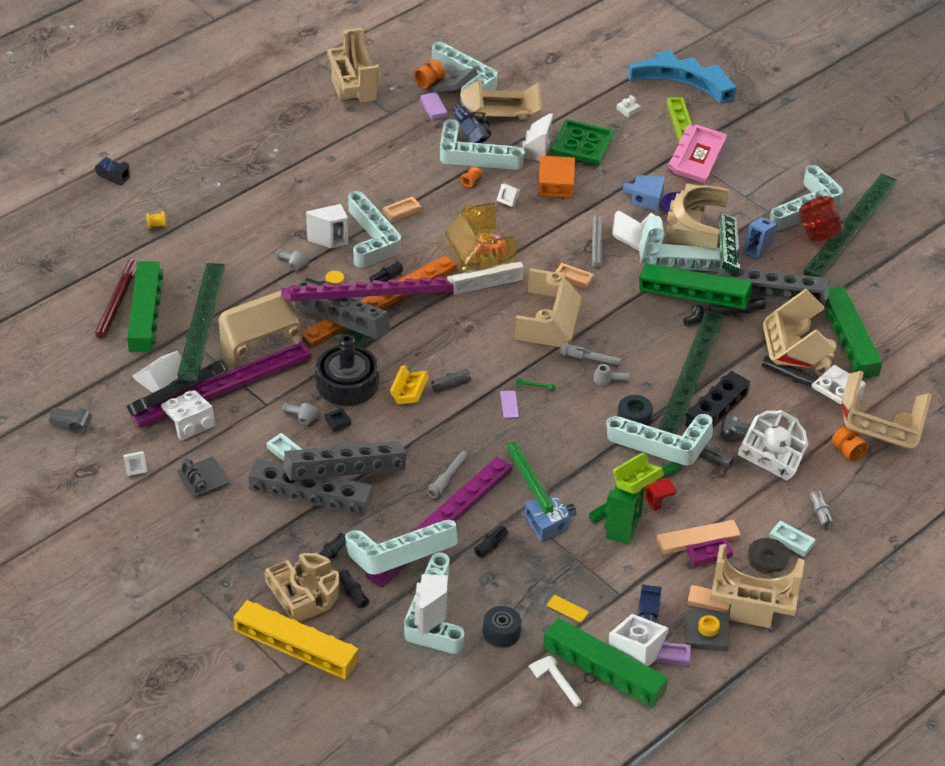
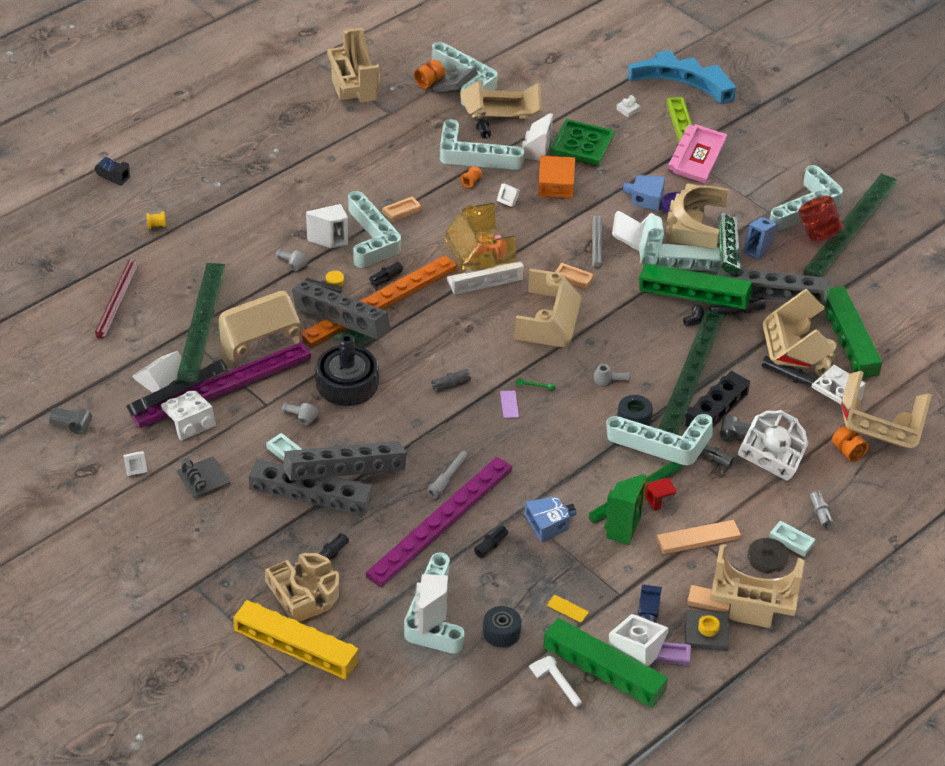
(144, 306): green brick -> none
(338, 419): black plate -> none
(353, 589): black pin -> none
(364, 289): magenta plate -> none
(401, 550): light aqua beam -> none
(408, 386): yellow bracket -> none
(433, 106): lavender tile -> none
(471, 128): dark blue piece -> none
(530, 477): green axle -> none
(579, 352): light grey pin -> none
(636, 474): lime bracket -> none
(707, 551): magenta plate -> none

